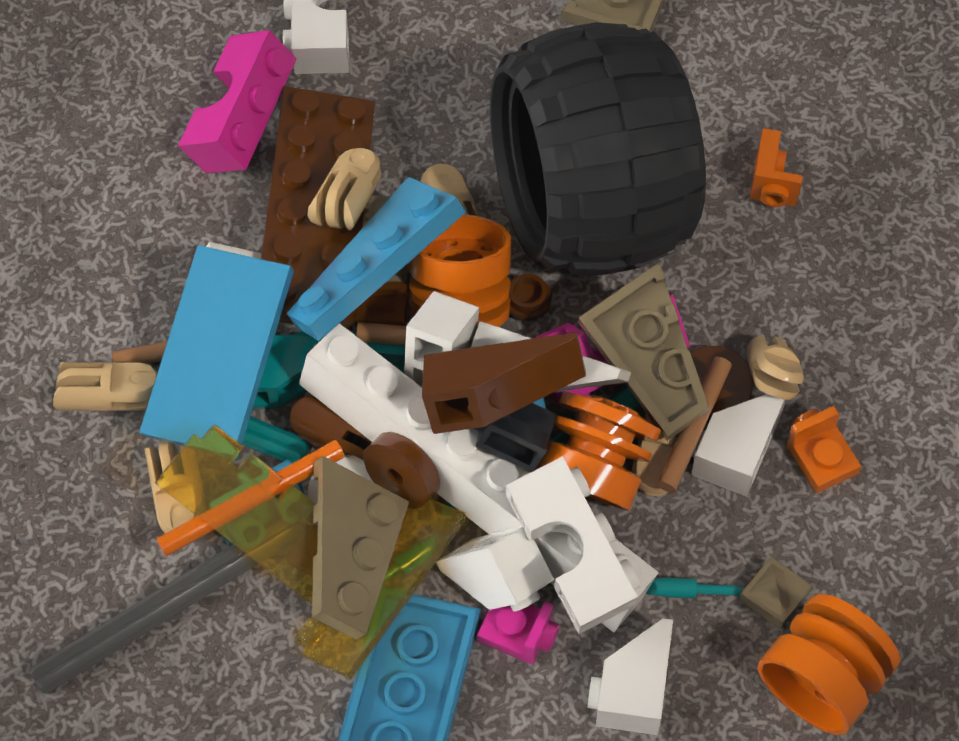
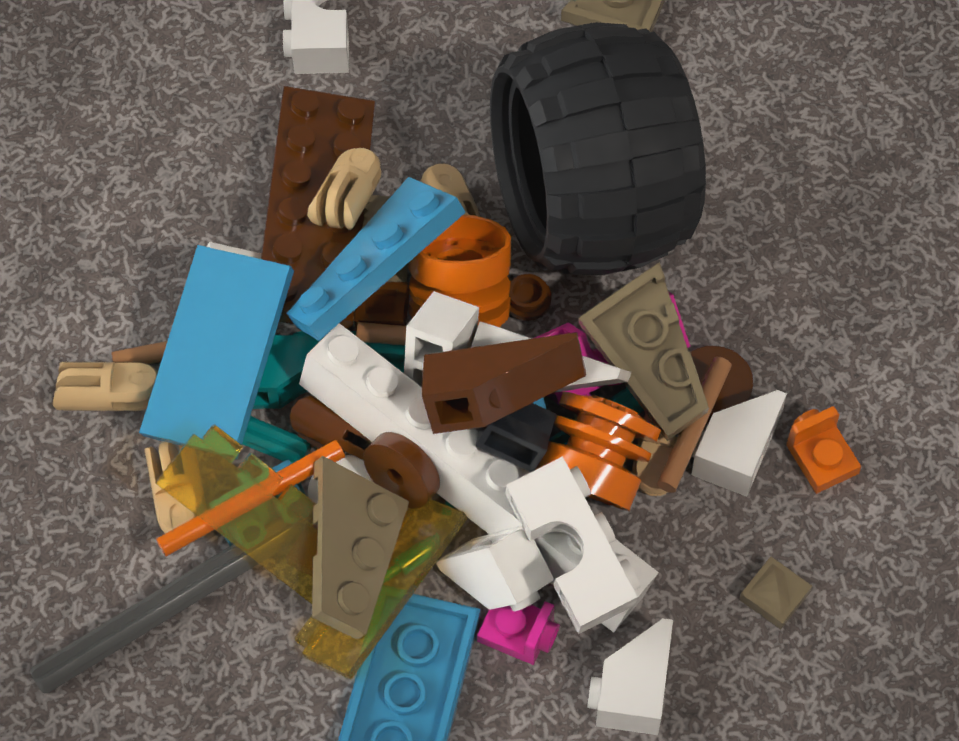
(228, 132): dark pink arch -> none
(688, 588): teal piece -> none
(769, 180): orange bracket -> none
(774, 367): tan arm -> none
(829, 663): orange wheel -> none

